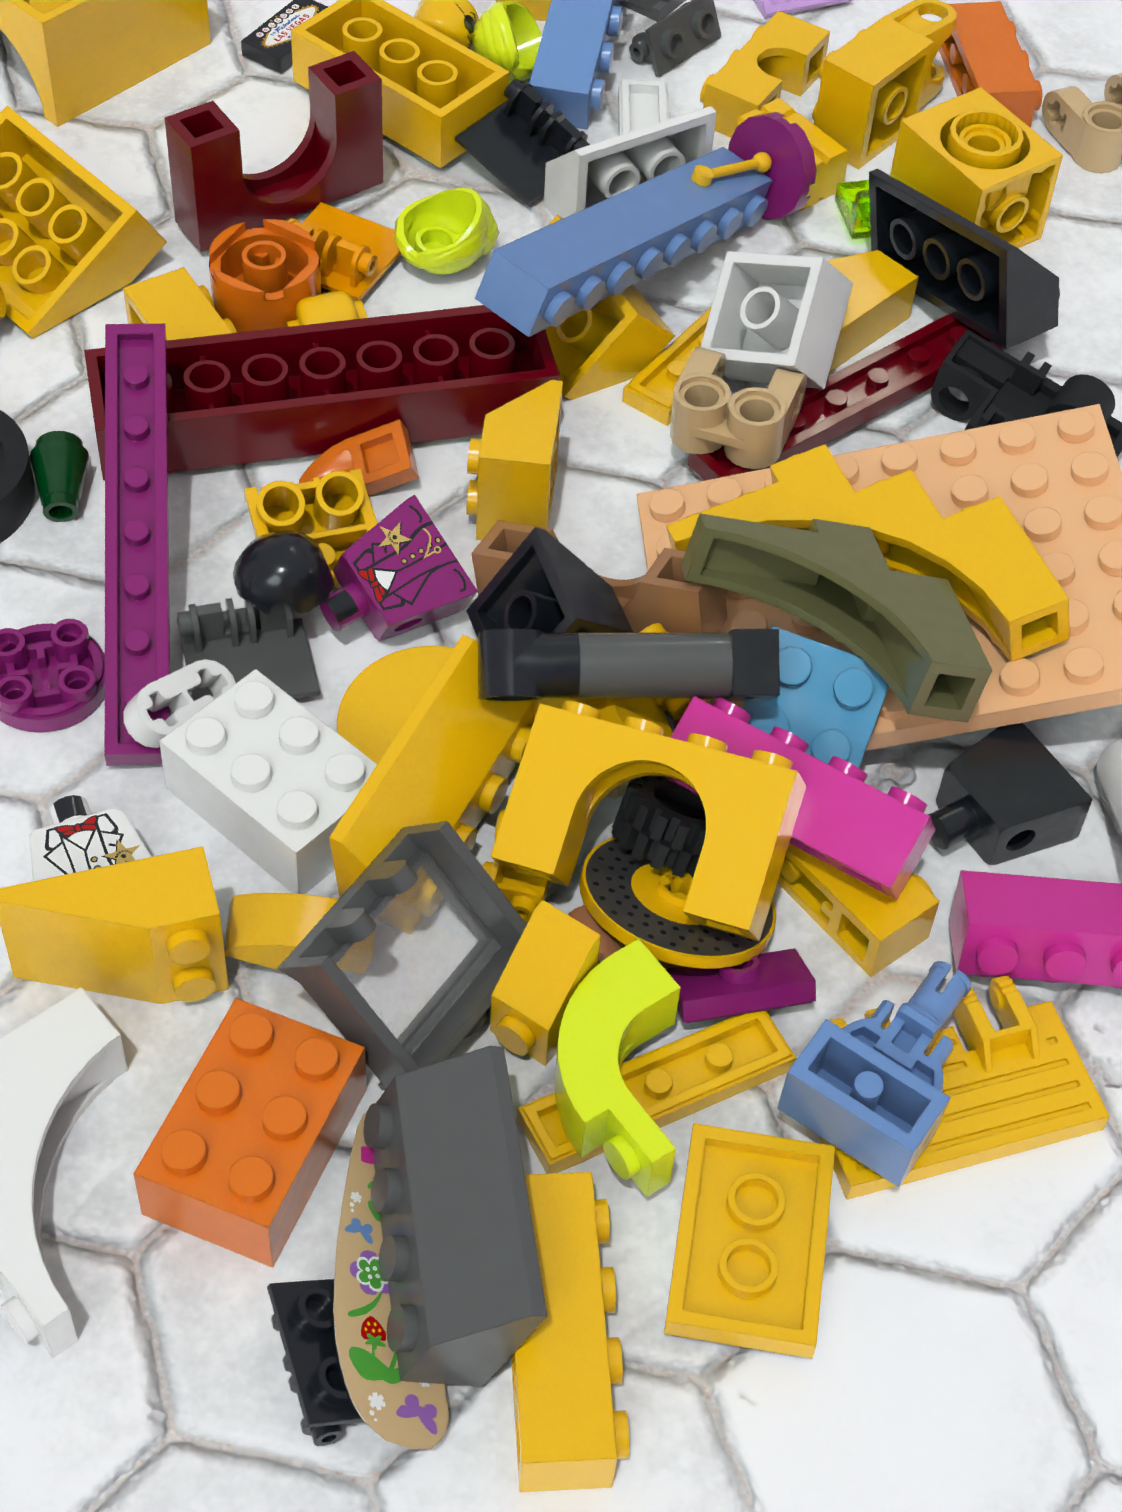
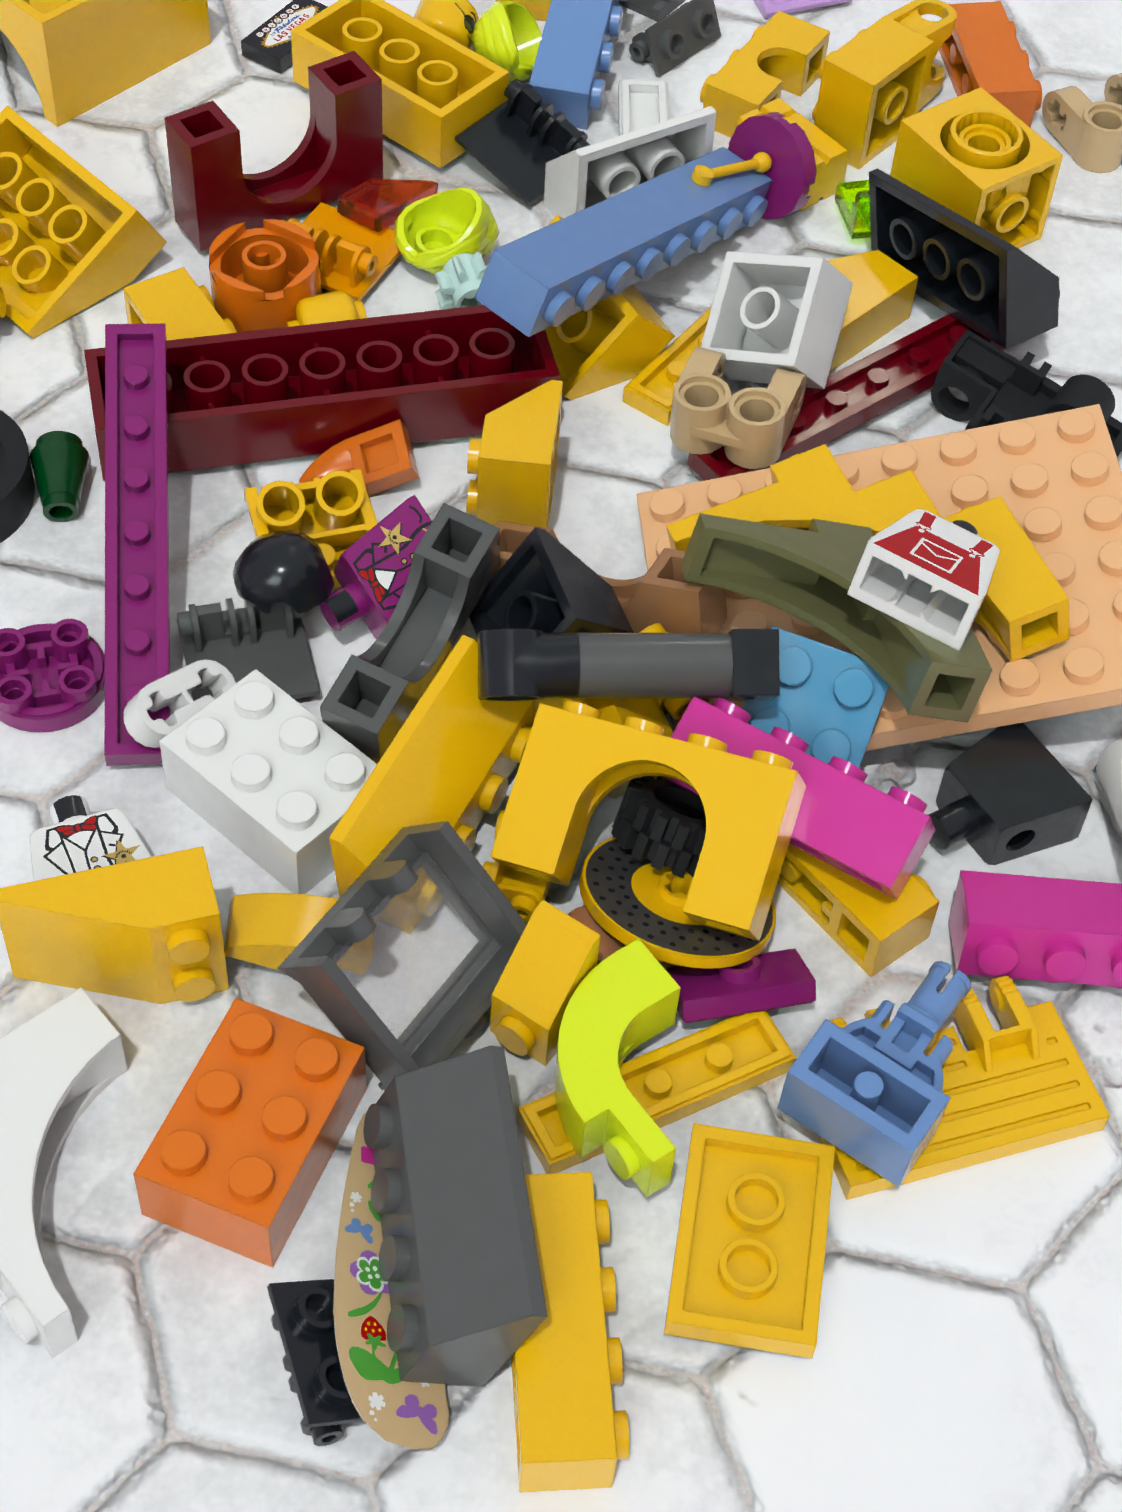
(381, 201): none -> clear red tile
(440, 593): none -> dark grey arch
(460, 281): none -> light aqua gear
(927, 574): none -> white torso

